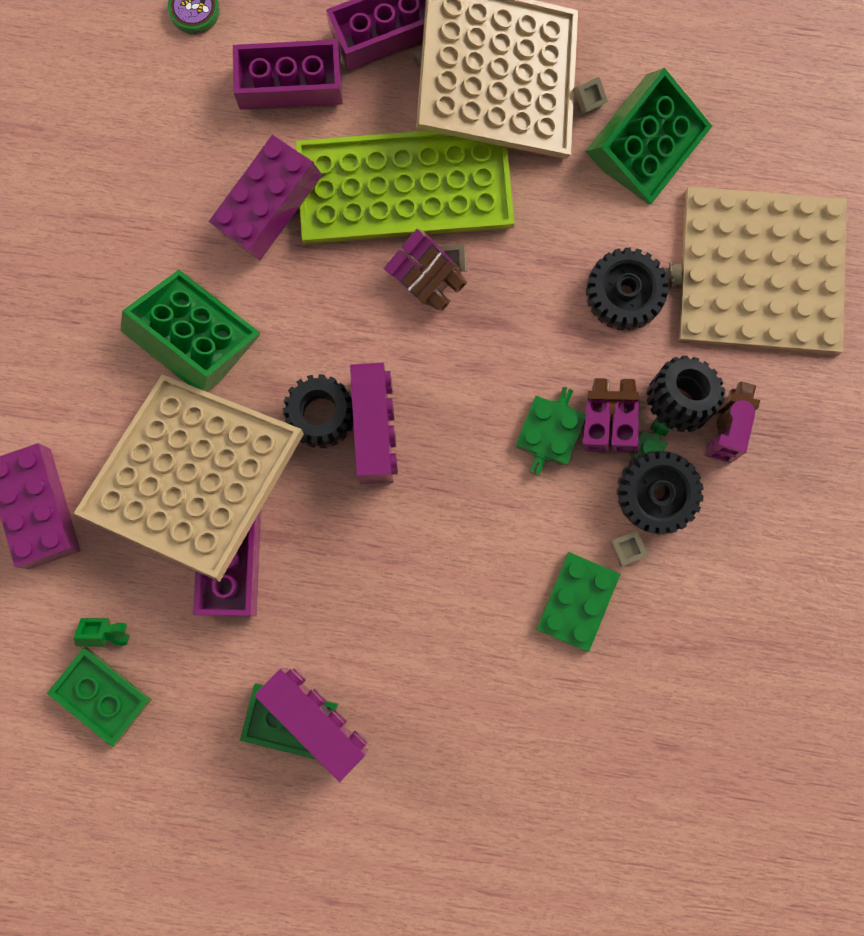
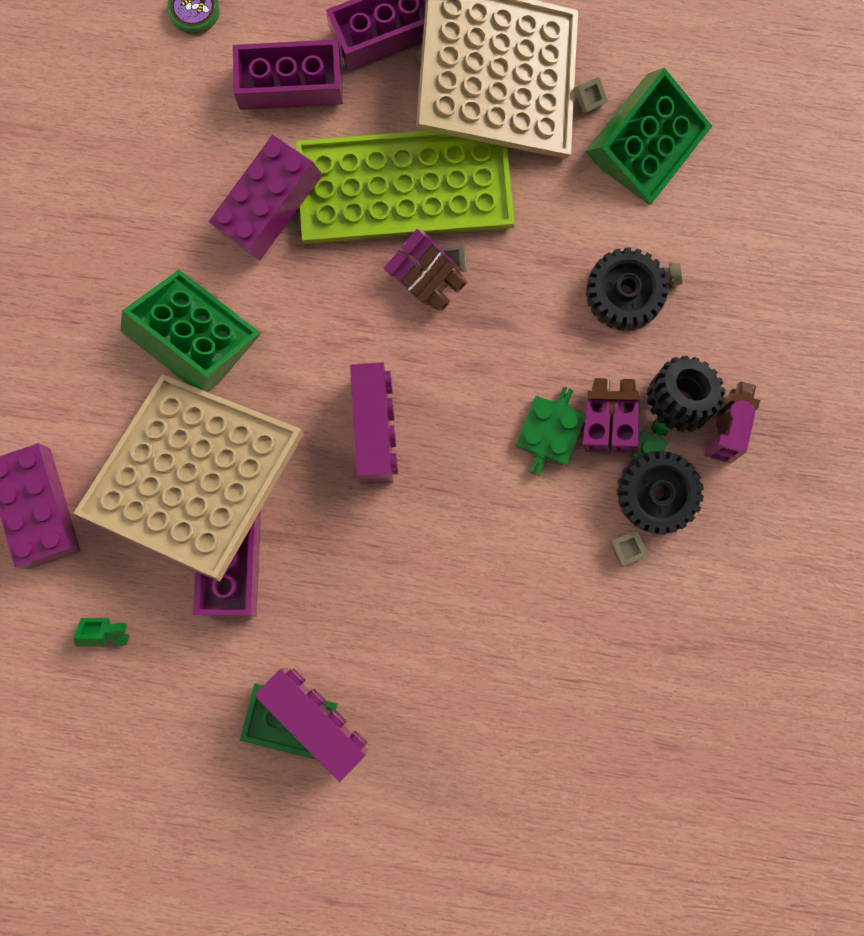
(99, 696): green plate -> none
(319, 389): black tyre -> none
(578, 602): green plate -> none
(763, 270): tan plate -> none

